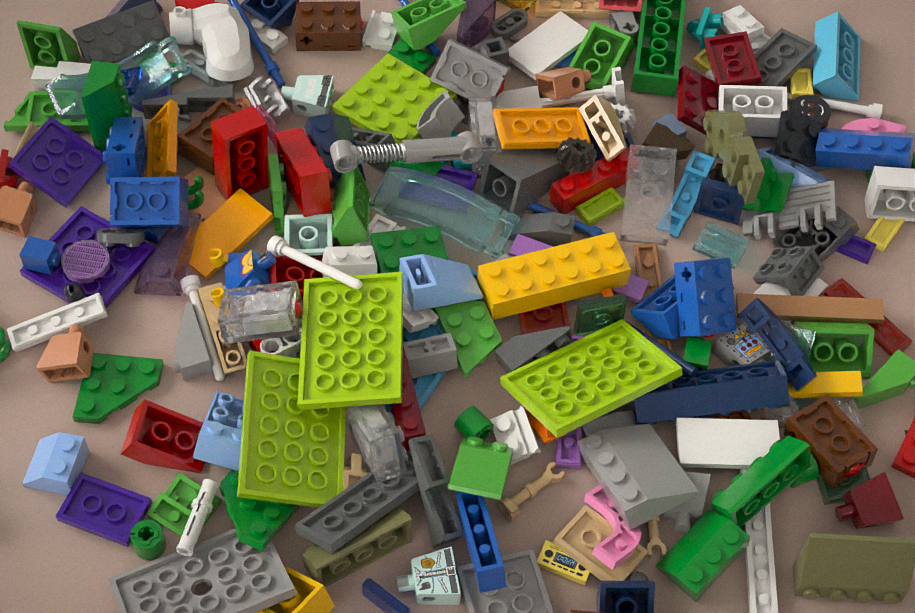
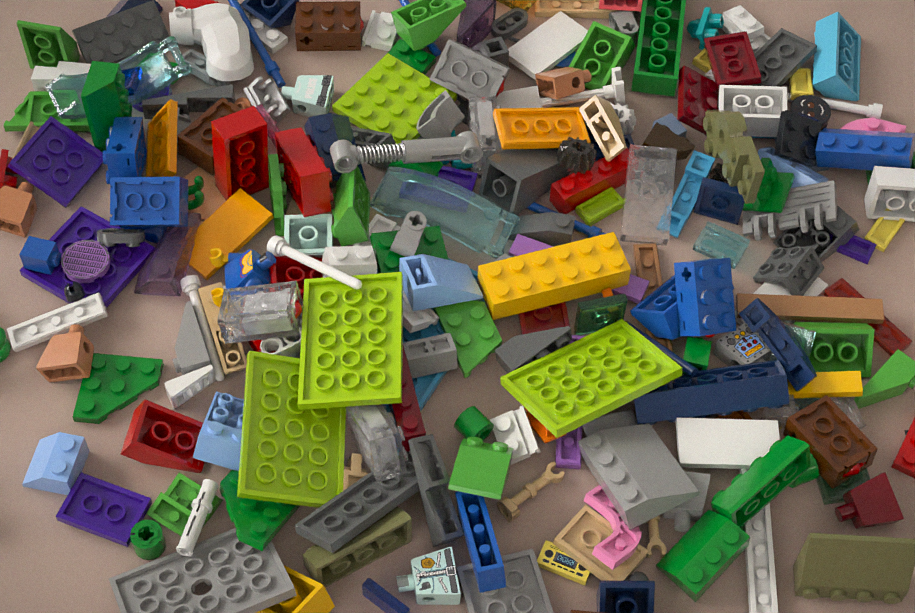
(188, 385): none -> white slope
(409, 236): none -> light grey piece

